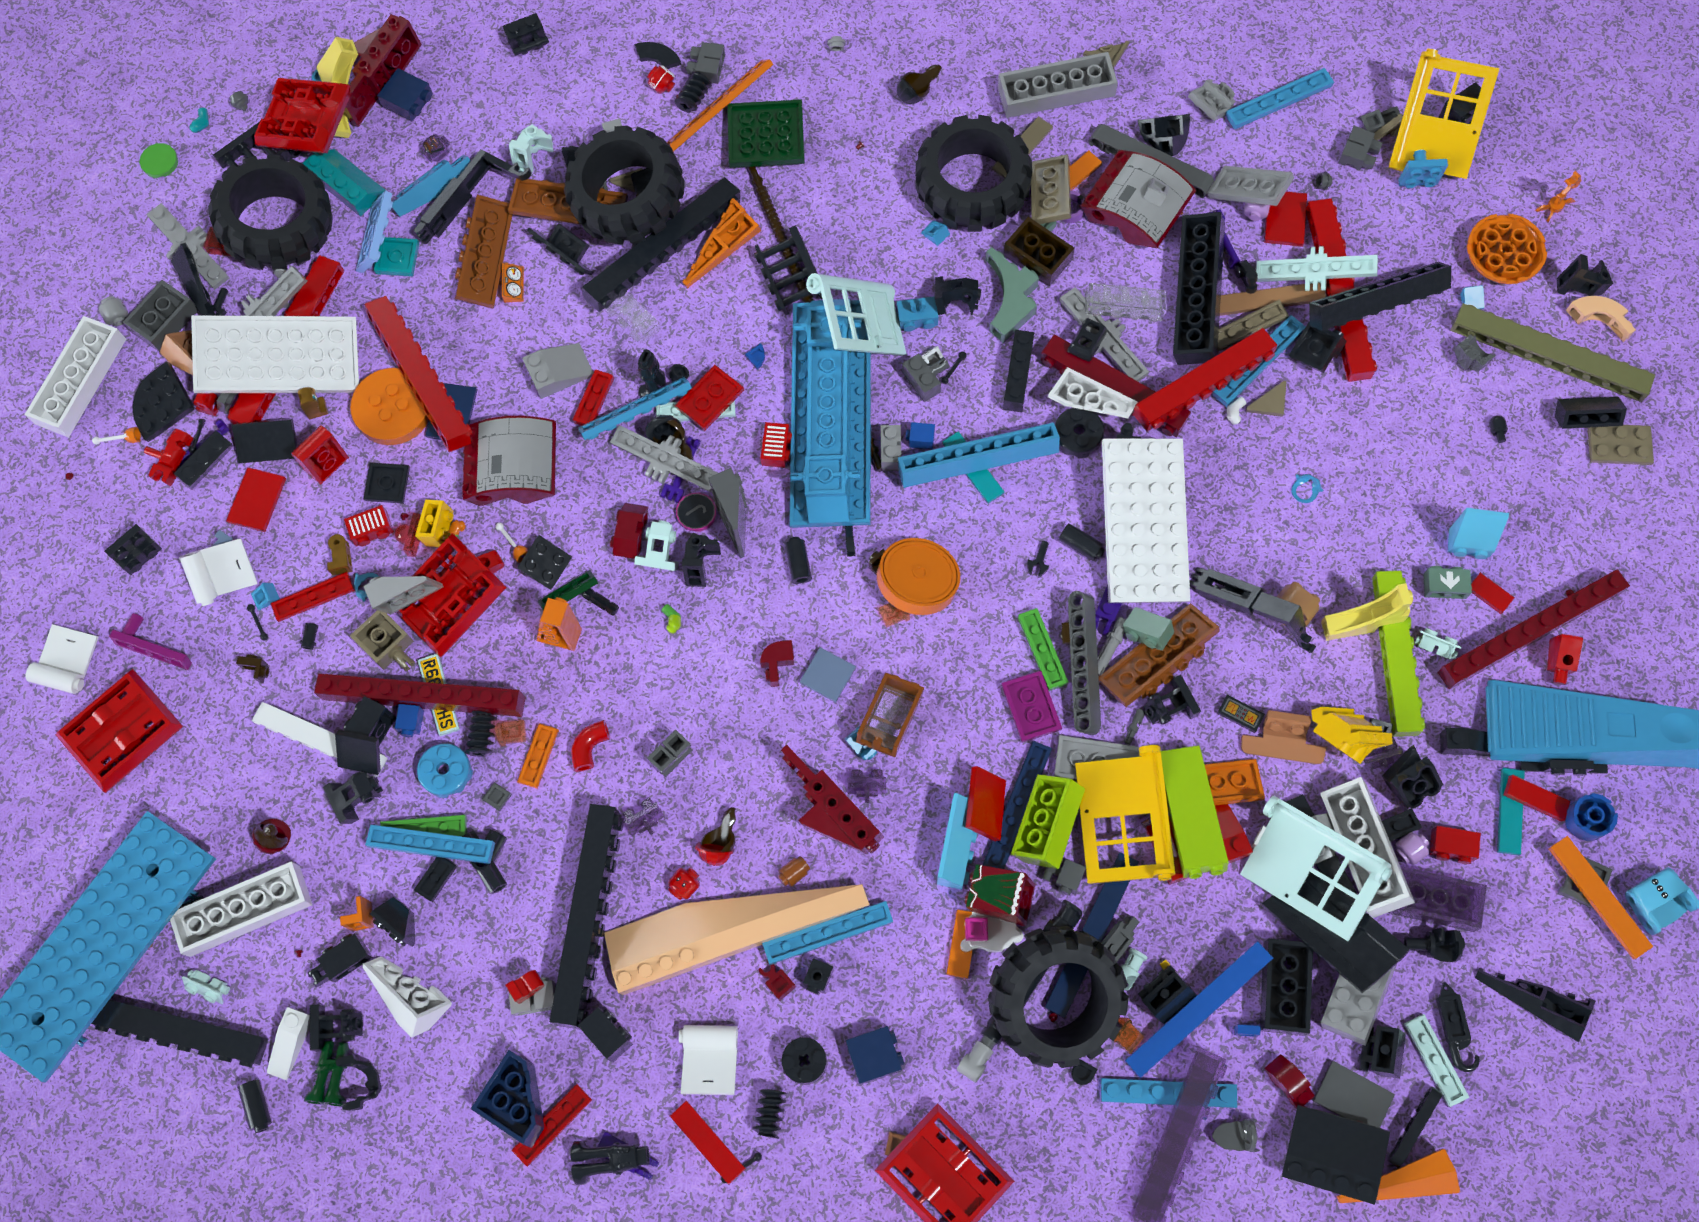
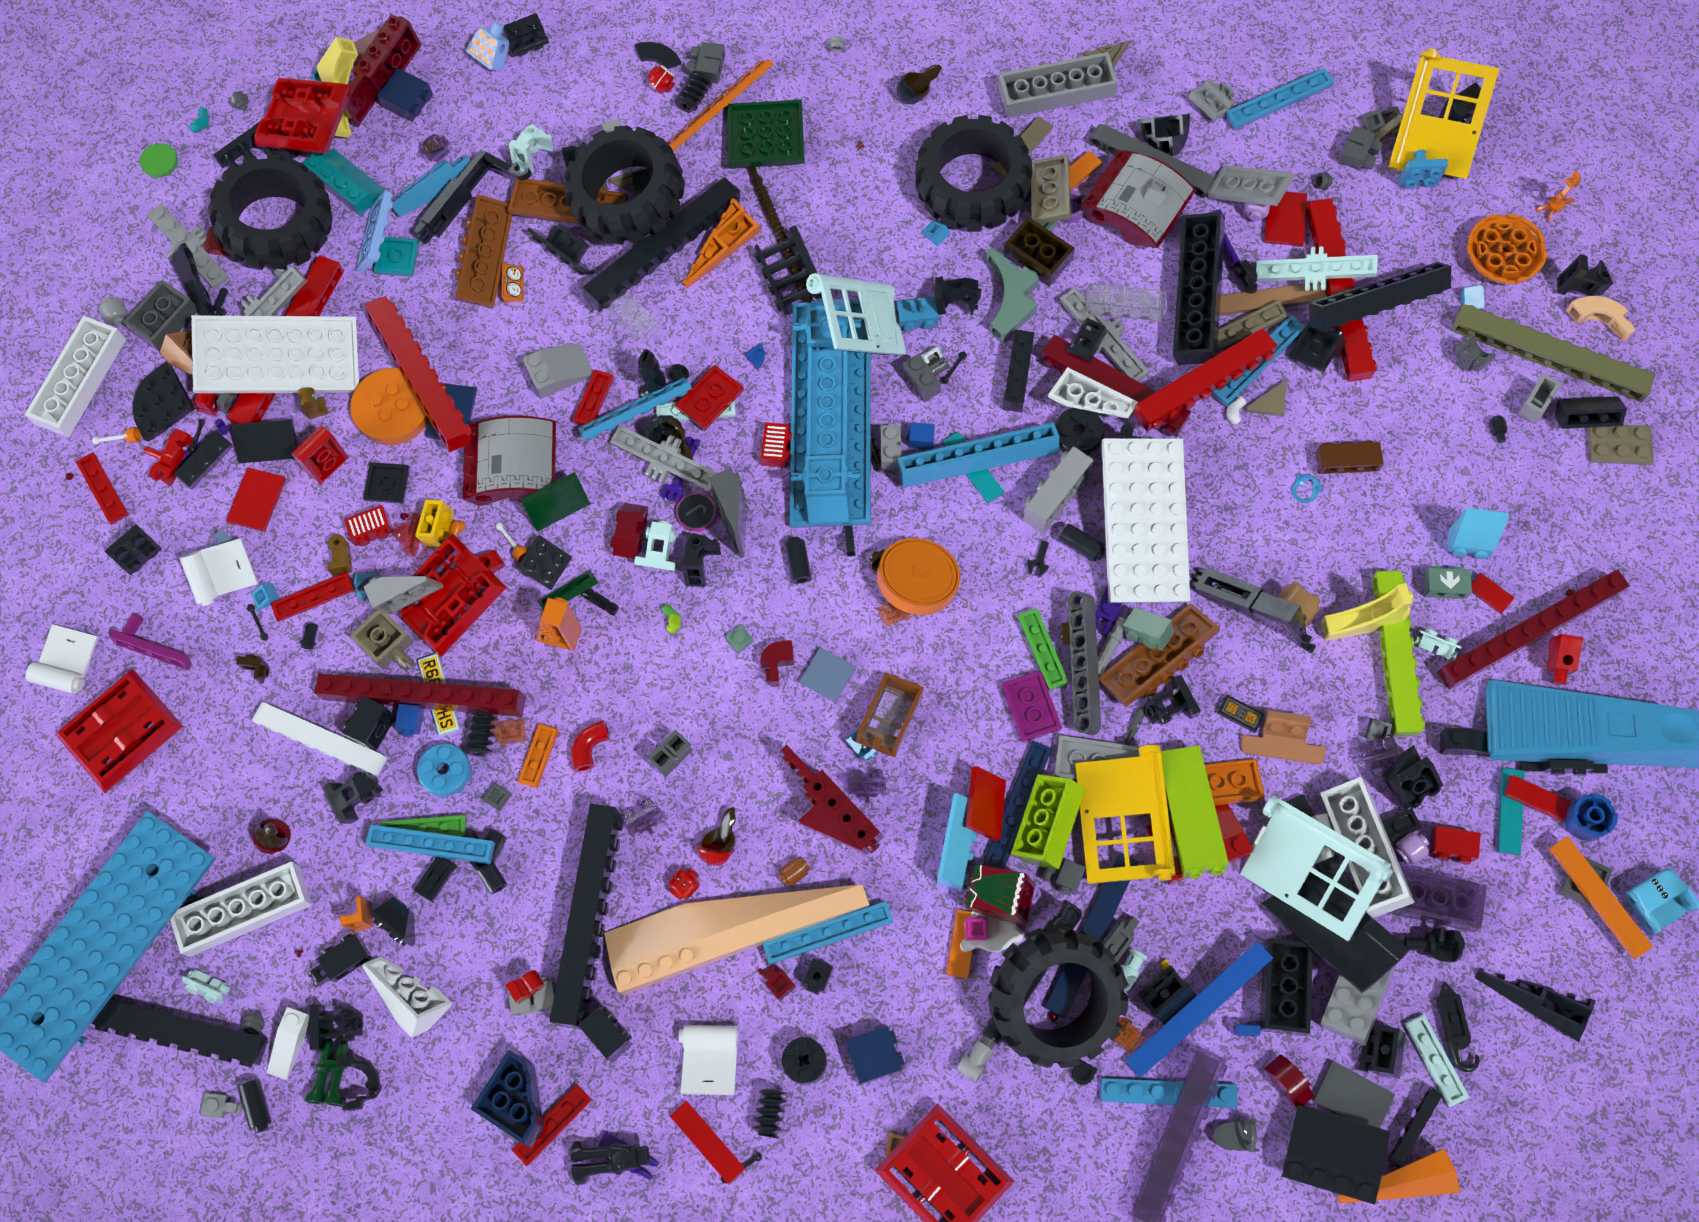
(102, 488): none -> red tile
(217, 1105): none -> light grey plate
(253, 1022): none -> dark grey plate
(358, 752): black tile -> none
(489, 46): none -> light blue torso
(555, 501): none -> dark green tile
(739, 639): none -> sand green plate
(1057, 490): none -> light grey brick
(1349, 457): none -> reddish brown brick
(1349, 732): yellow slope -> none
(1539, 398): none -> light grey piece

